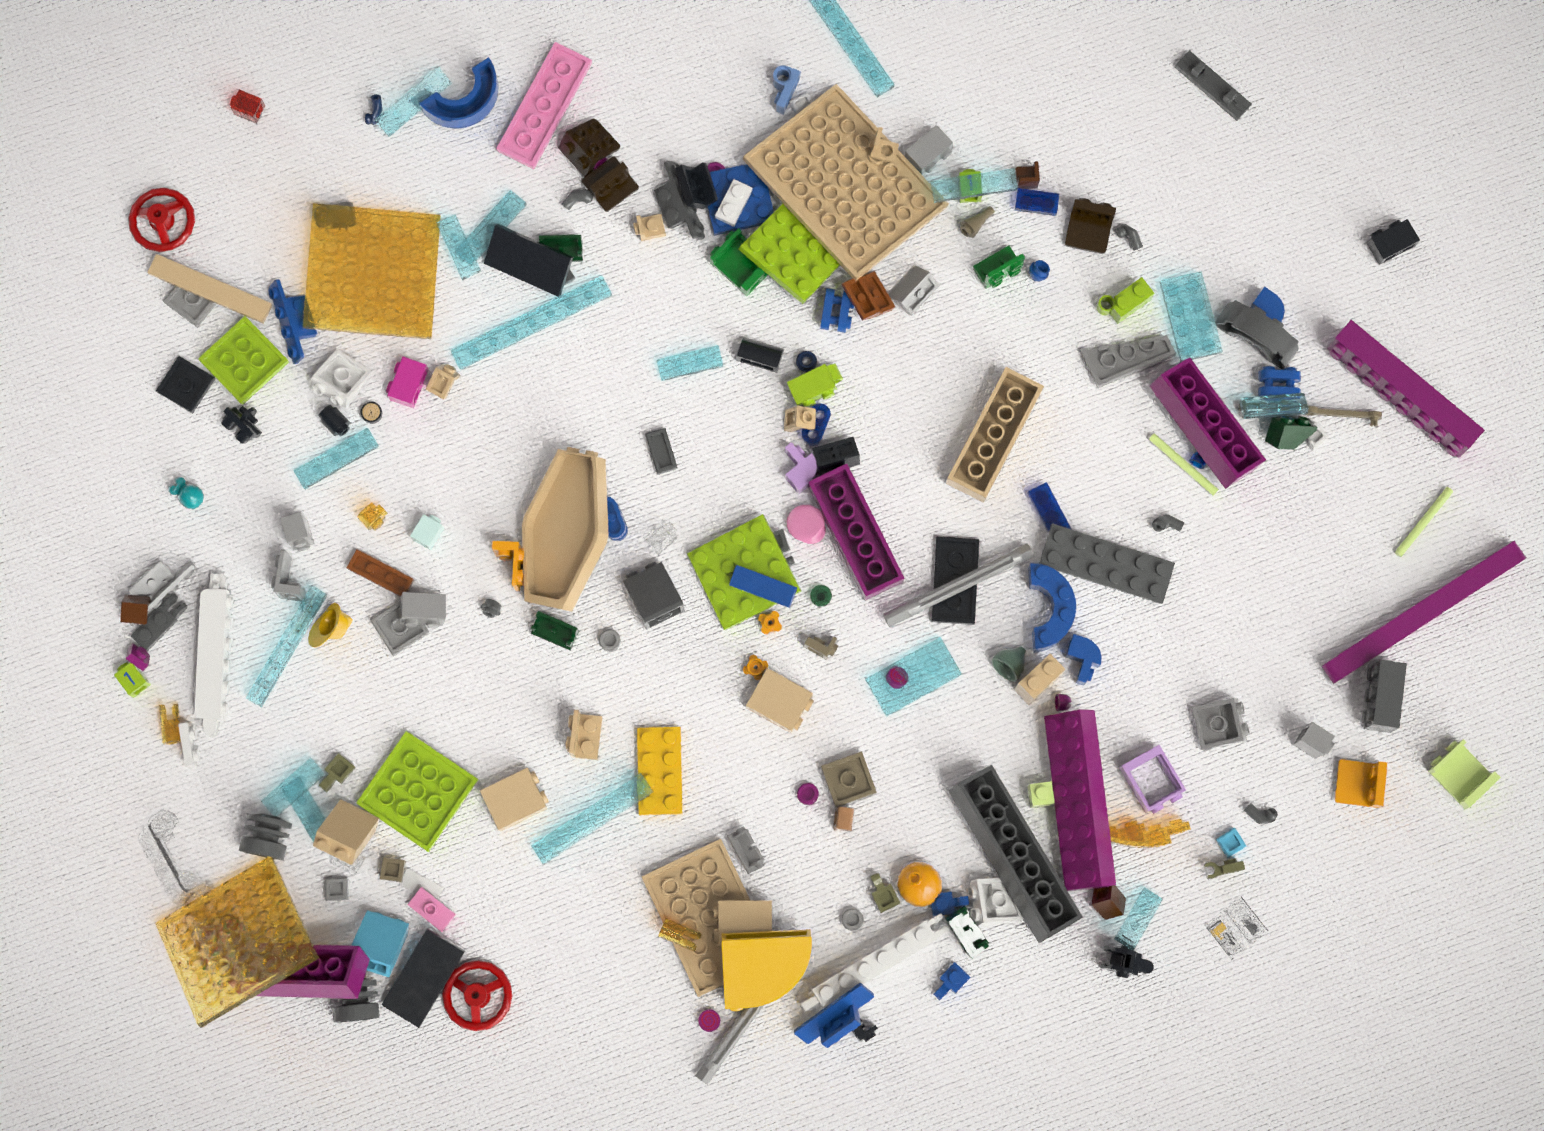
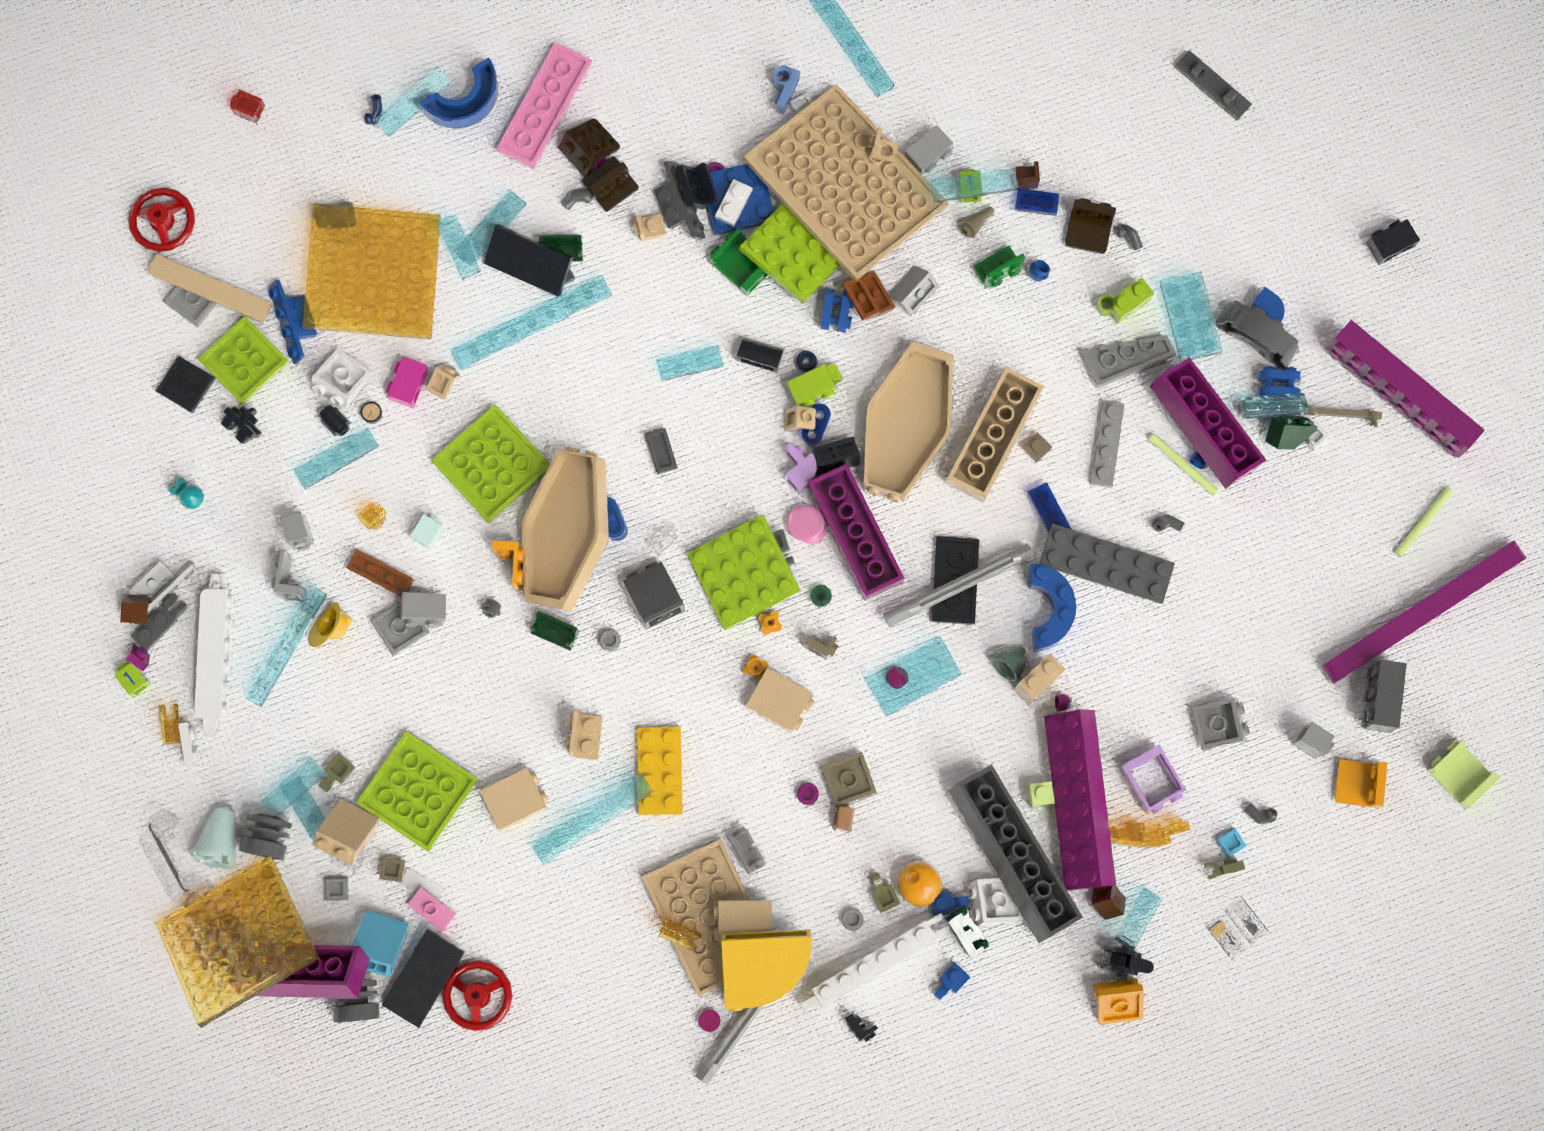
(218, 840): none -> light aqua cone
(491, 463): none -> lime plate
(763, 586): blue tile -> none
(836, 1018): blue bracket -> none
(908, 421): none -> tan container
(1037, 447): none -> dark tan plate
(1086, 652): blue brick -> none
(1107, 444): none -> light grey plate
(1119, 1001): none -> light orange bracket

